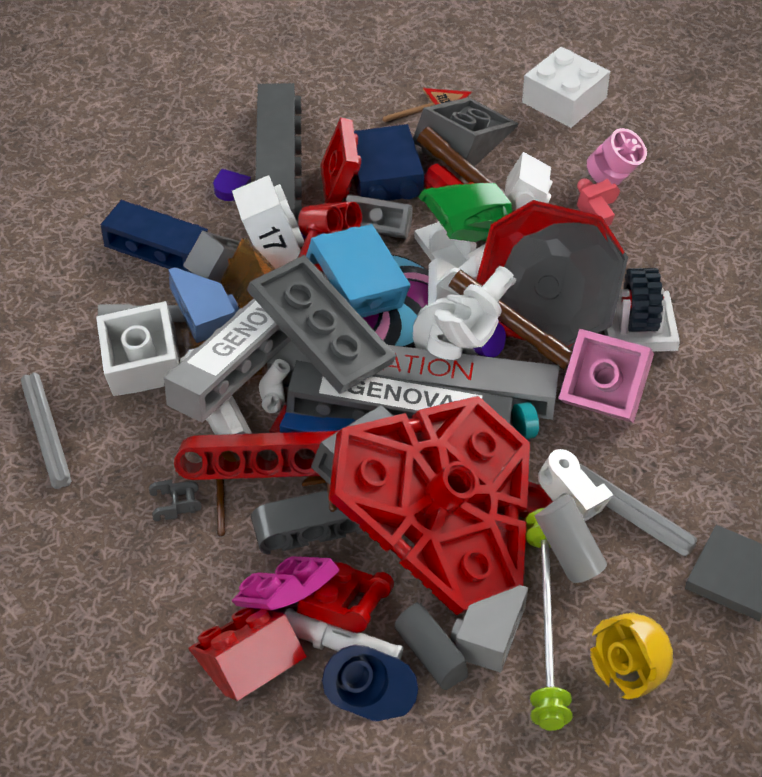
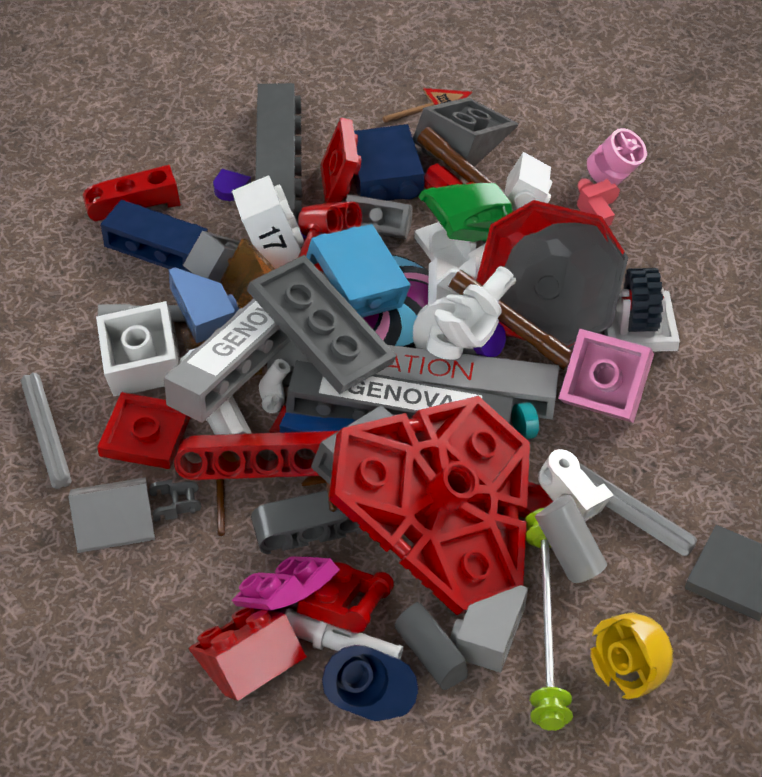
(111, 515): none -> light grey slope
(141, 188): none -> red leg
(143, 431): none -> red plate
(565, 86): white brick -> none

